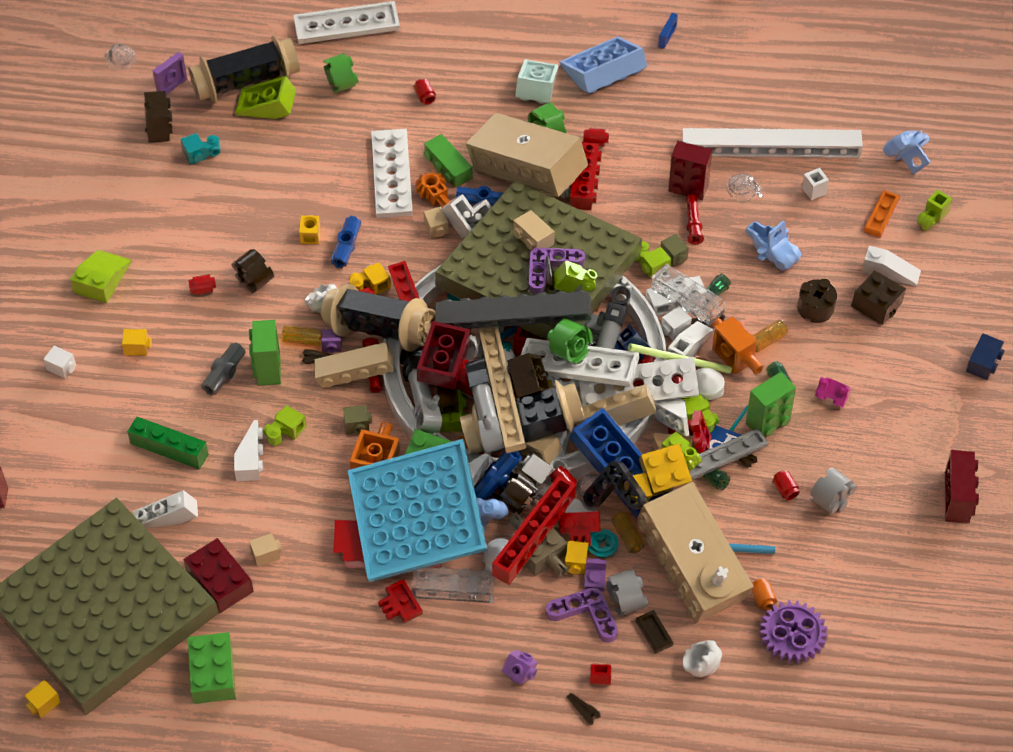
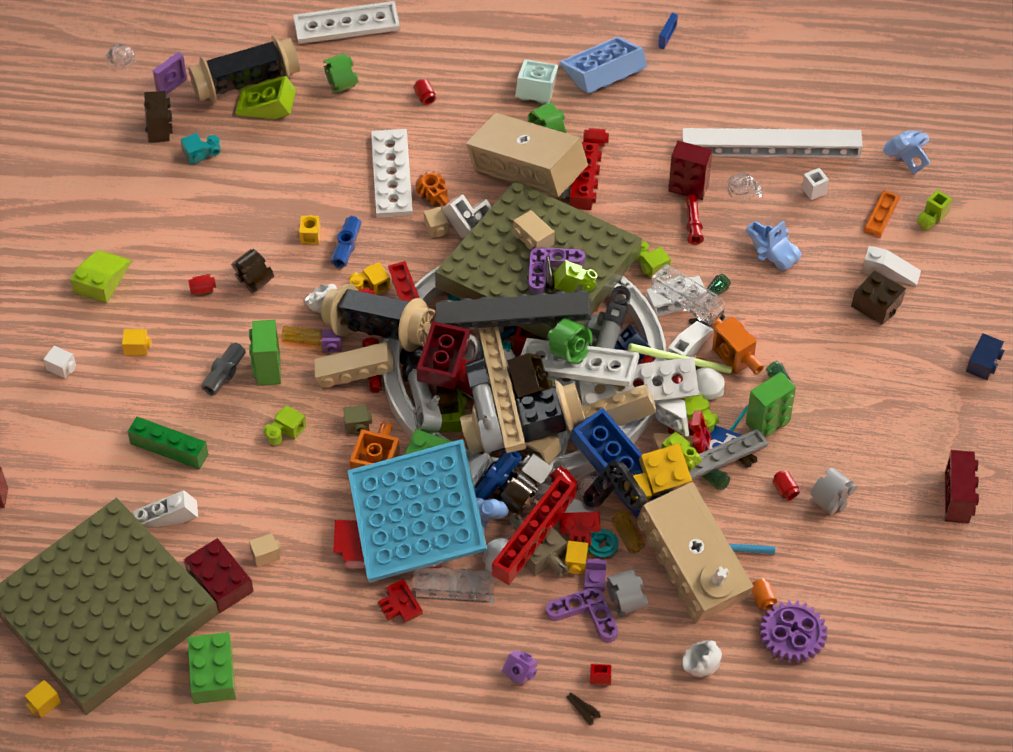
(247, 456): white slope -> none
(313, 354): dark brown piece -> none
(448, 161): bright green brick -> none
(477, 195): blue piece -> none
(654, 631): dark brown tile -> none
(675, 322): white brick -> none
(676, 249): olive brick -> none
(770, 335): clear yellow axle -> none
(817, 300): dark brown brick -> none
(834, 390): dark pink piece -> none

